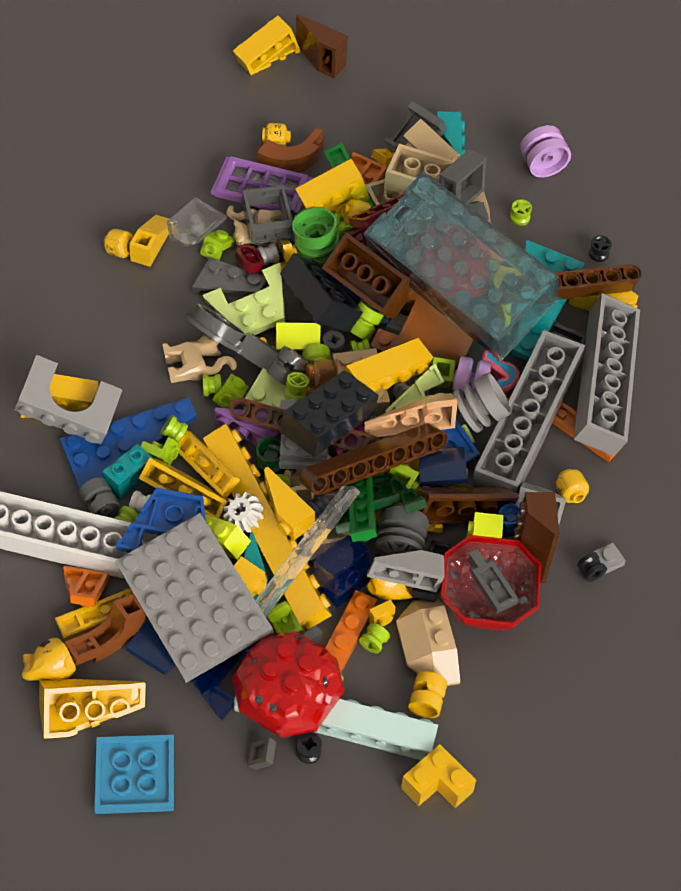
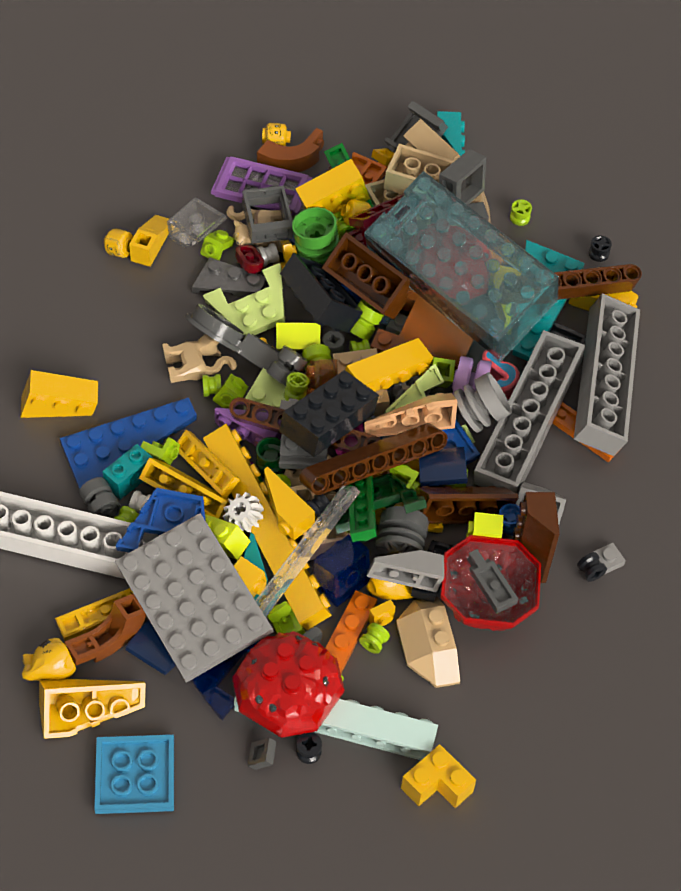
(37, 403): light grey arch -> none
(84, 585): orange wing -> none
(174, 428): lime wheel -> none
(266, 45): yellow wedge -> none
(321, 45): reddish brown slope -> none
(428, 694): yellow wheel -> none
(545, 151): lavender wheel -> none
(572, 485): yellow head -> none

